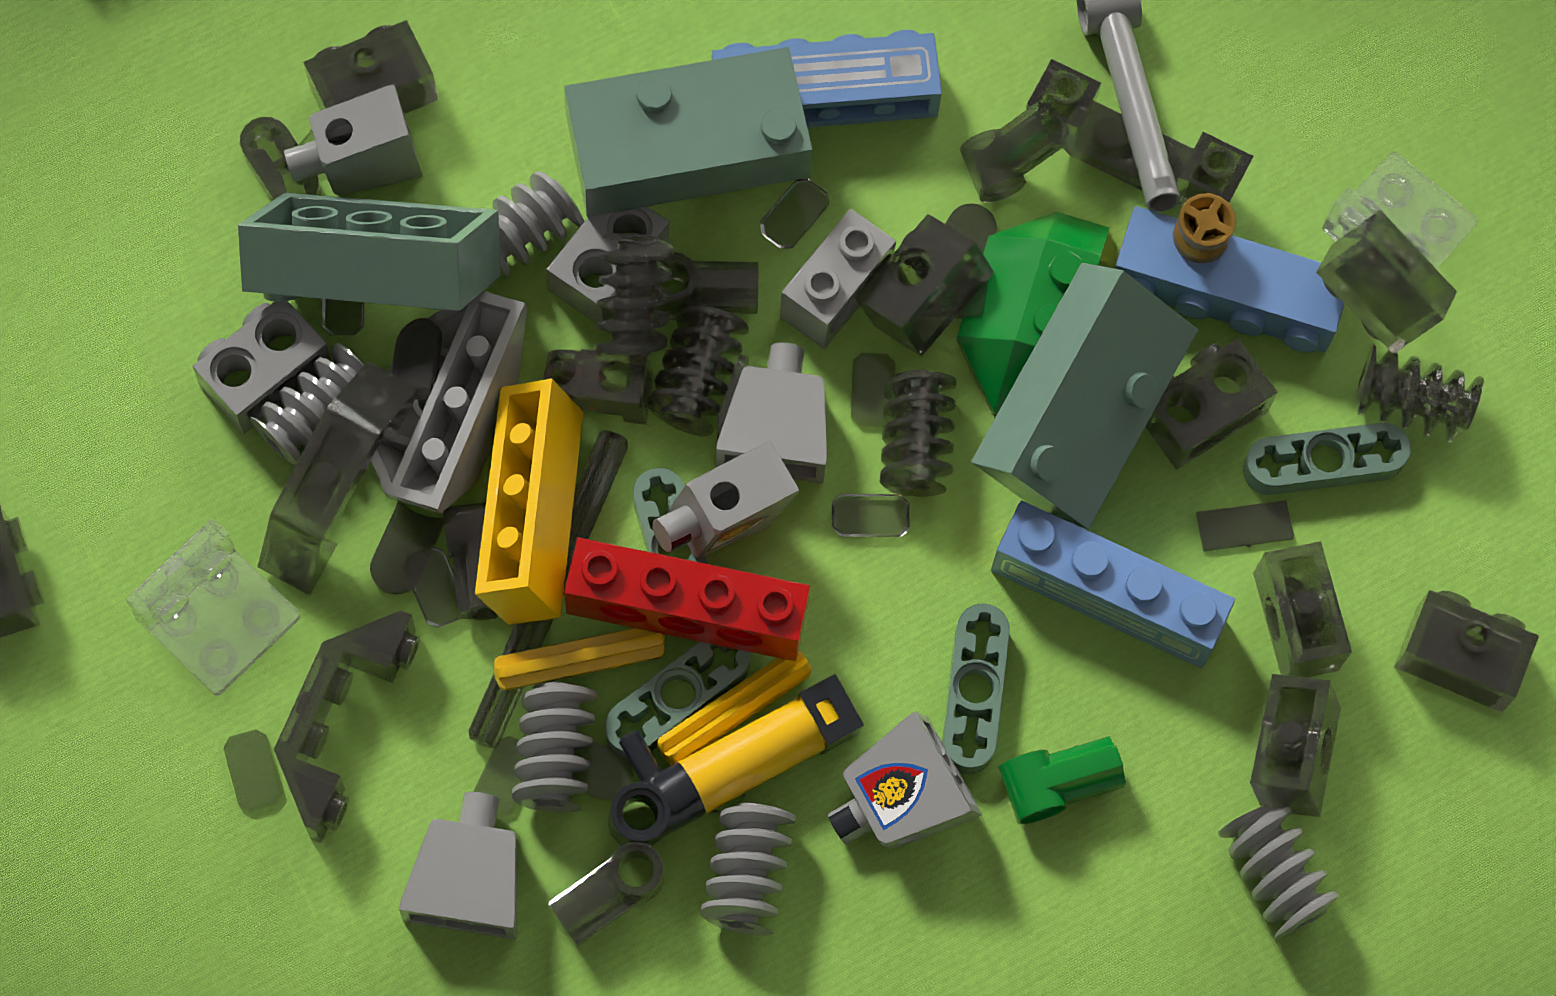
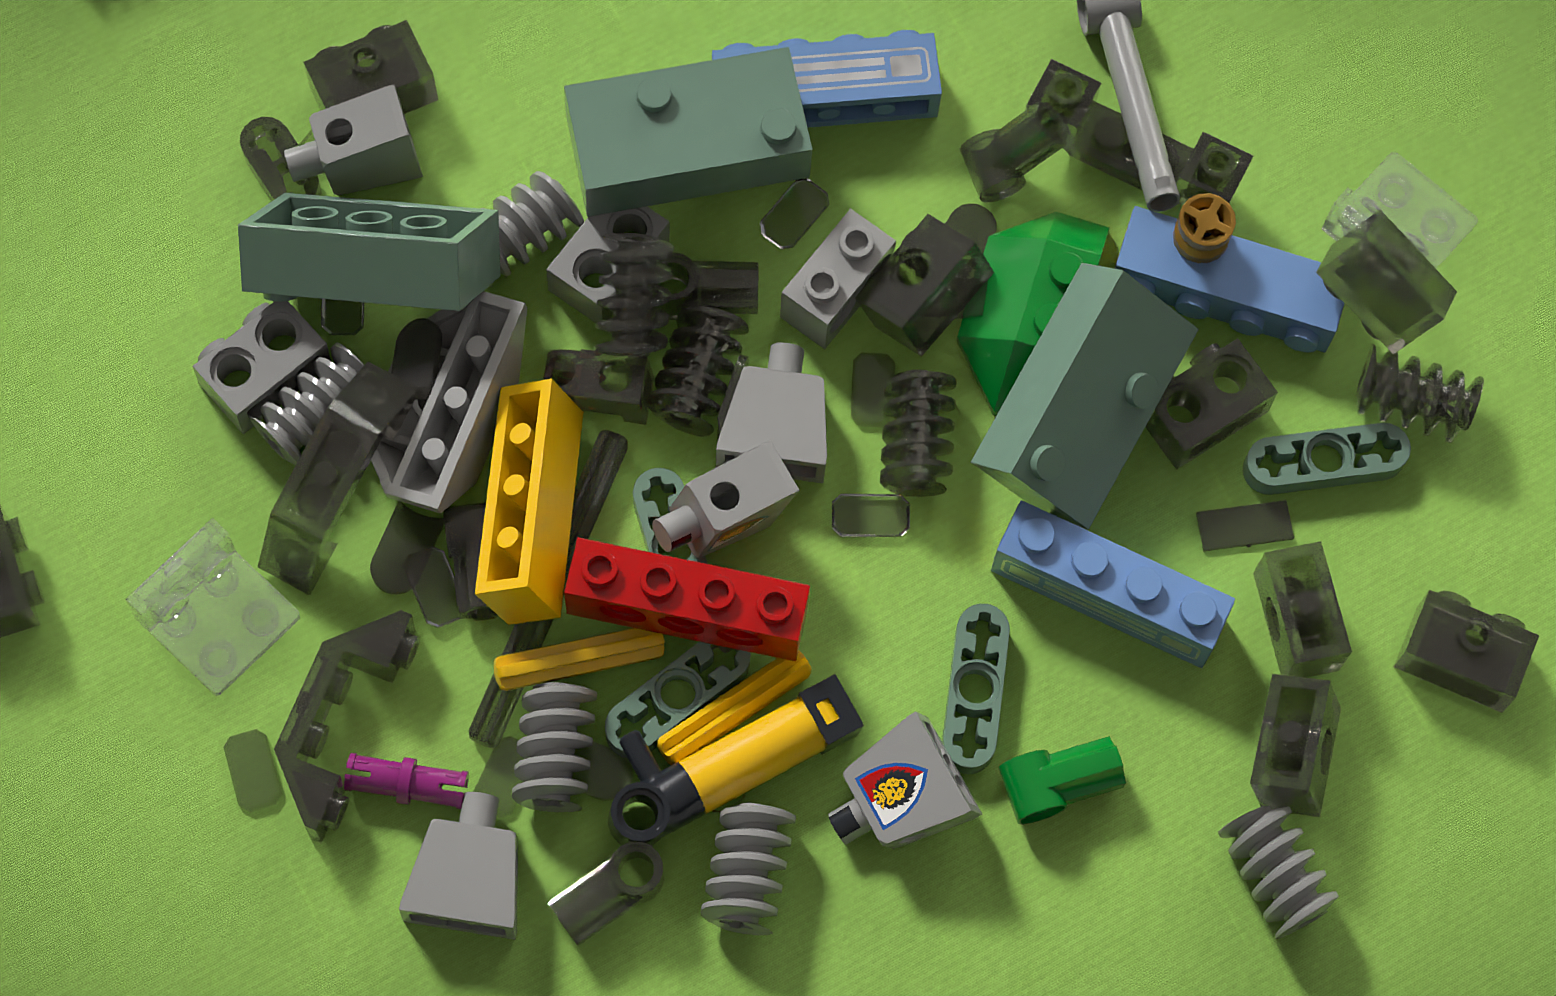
(406, 780): none -> magenta pin

